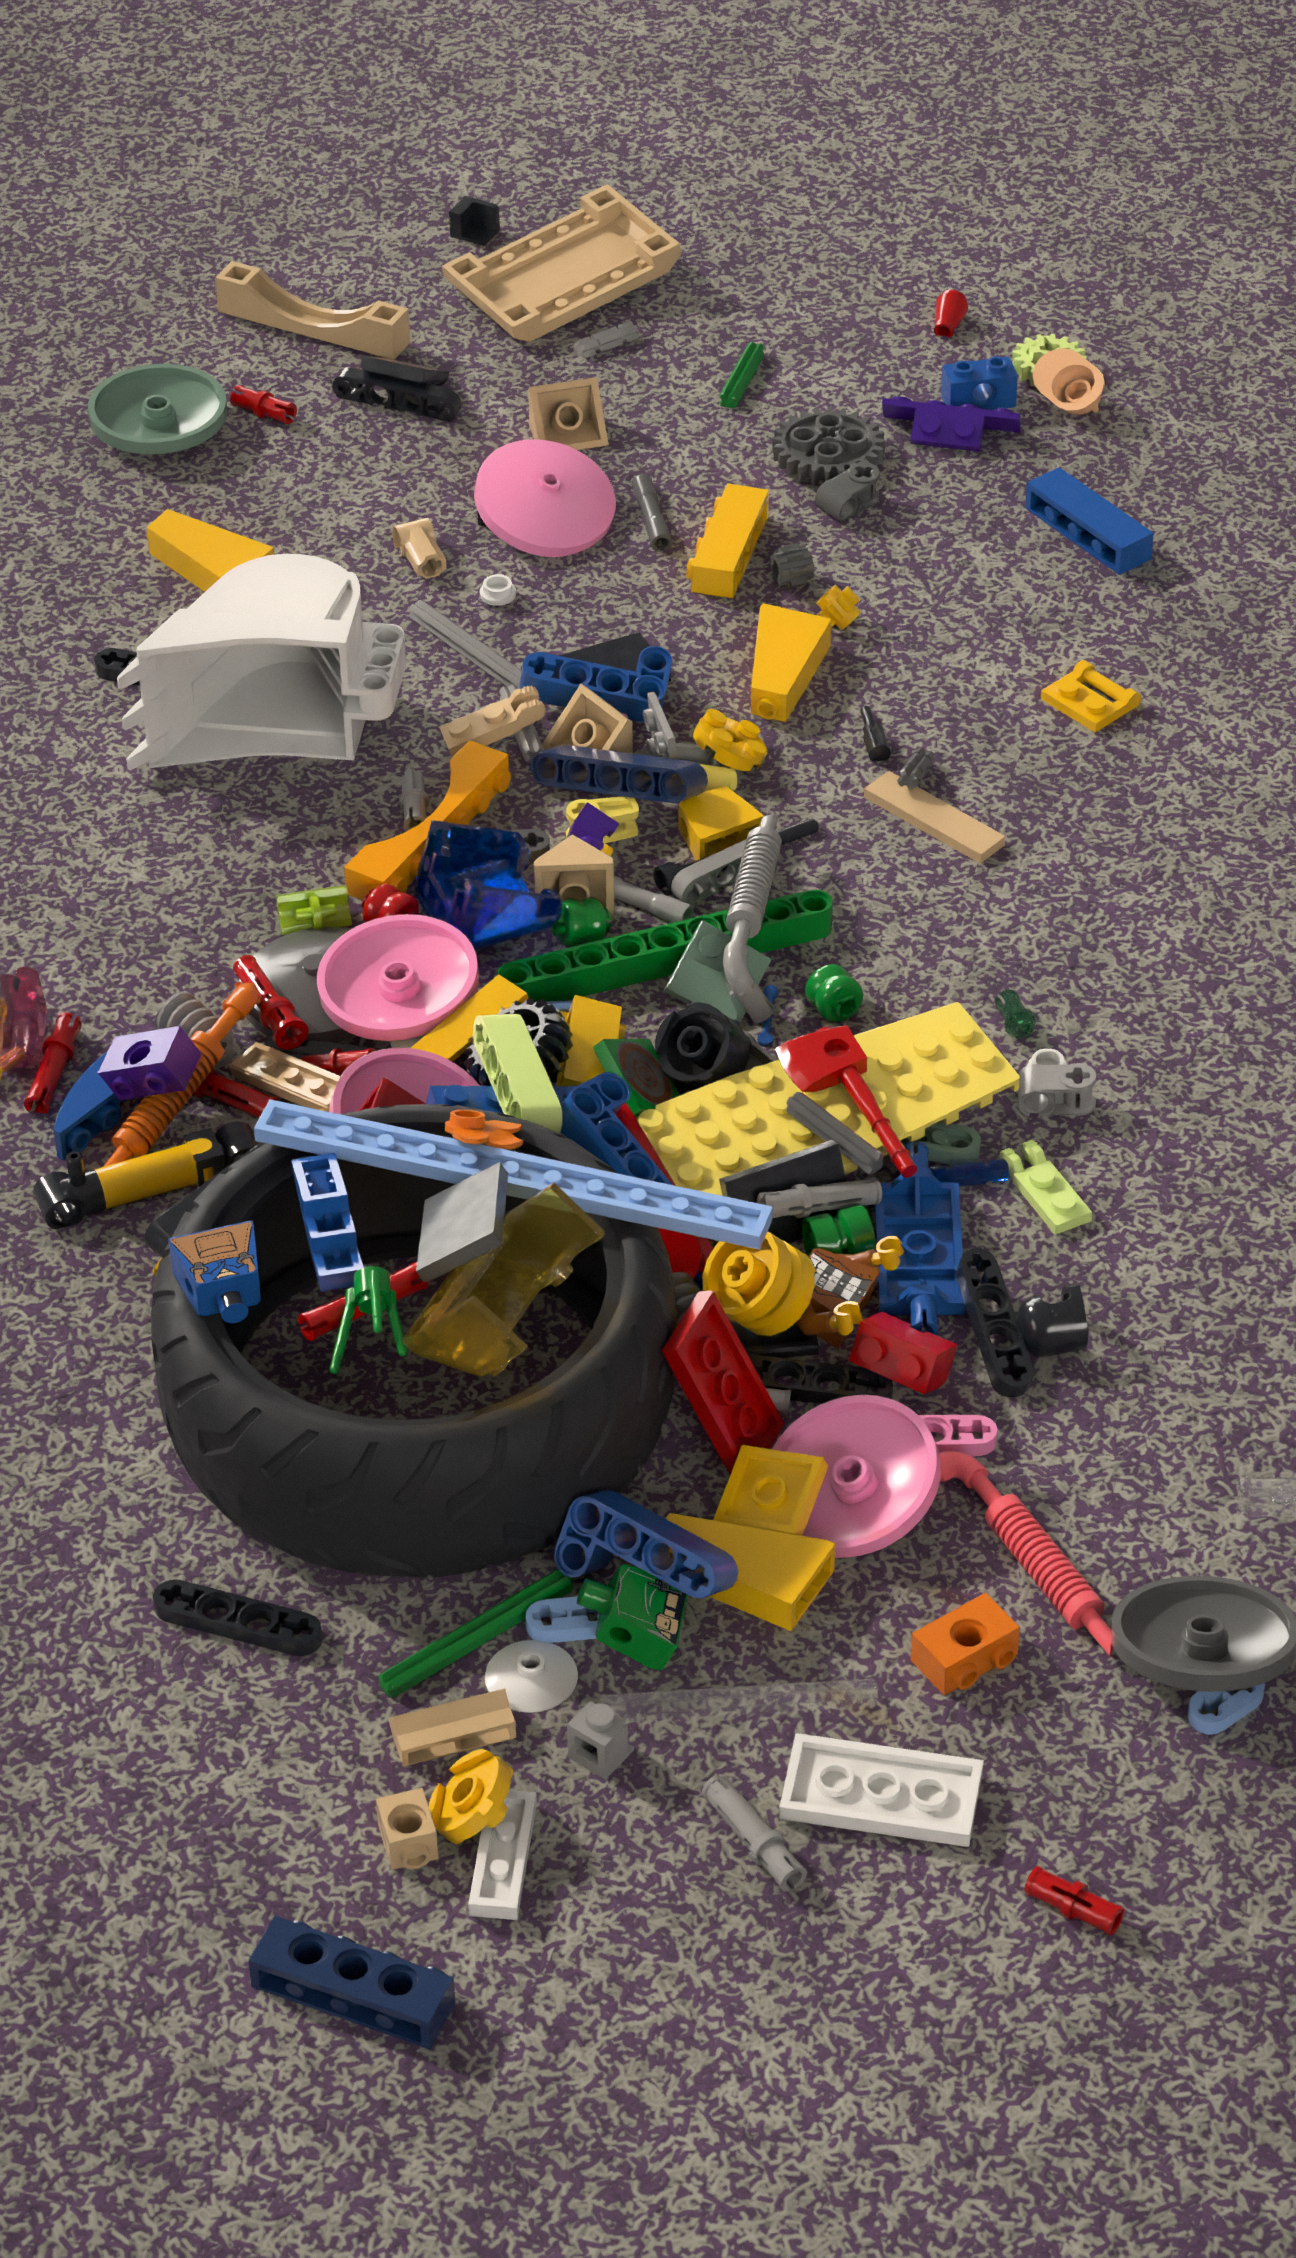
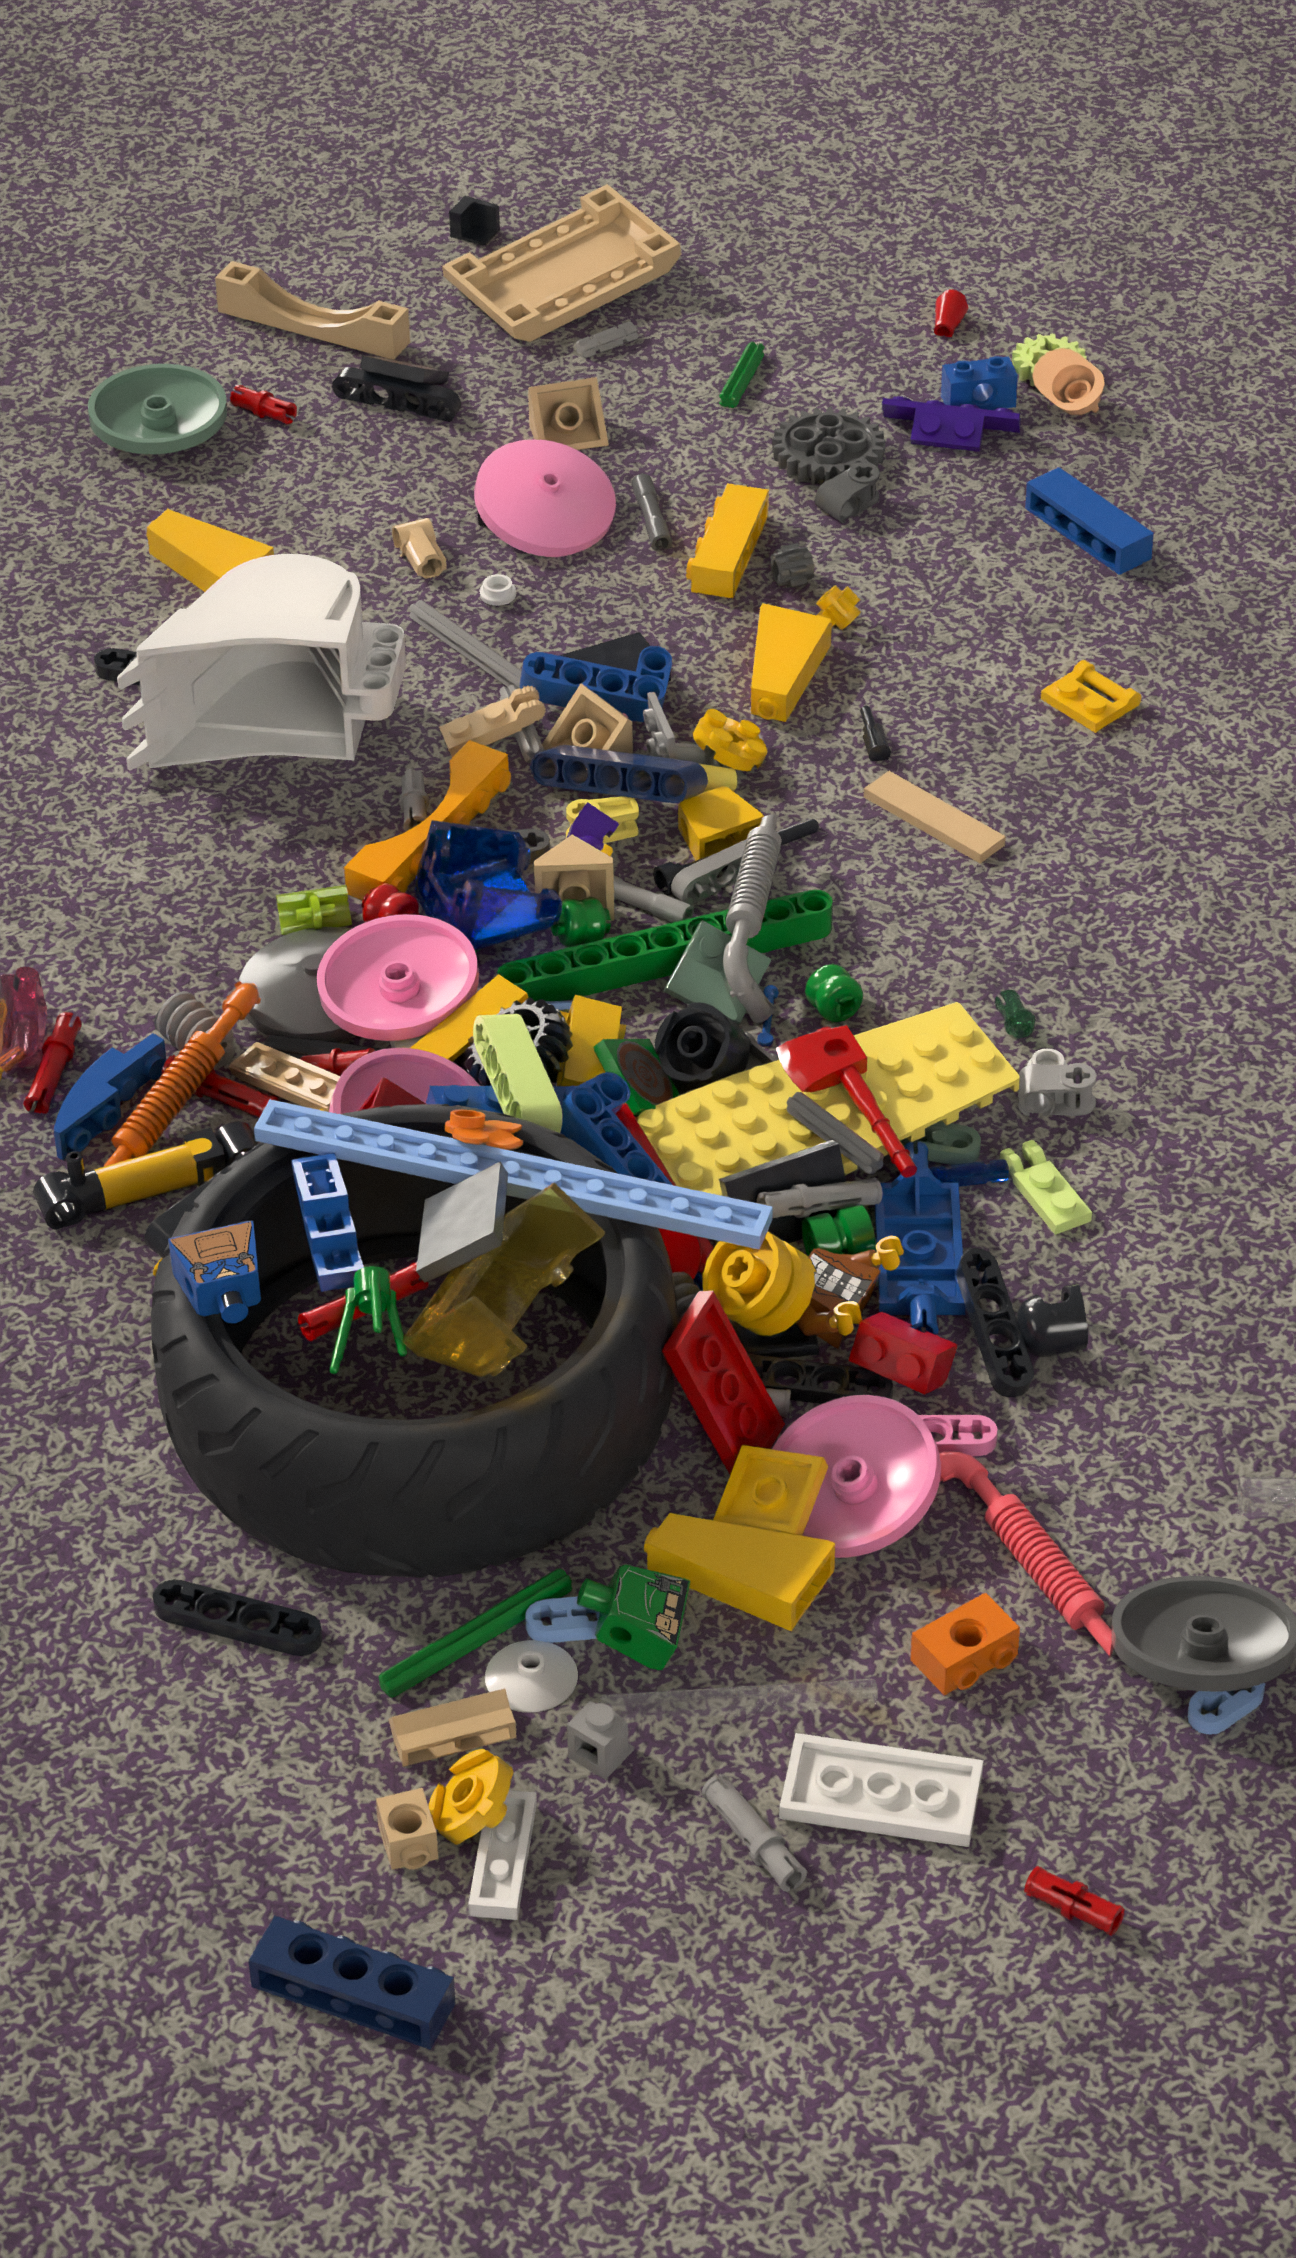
(149, 1063): dark purple brick -> none
(275, 1011): red pin -> none
(697, 1565): blue beam -> none
(915, 768): dark grey axle -> none

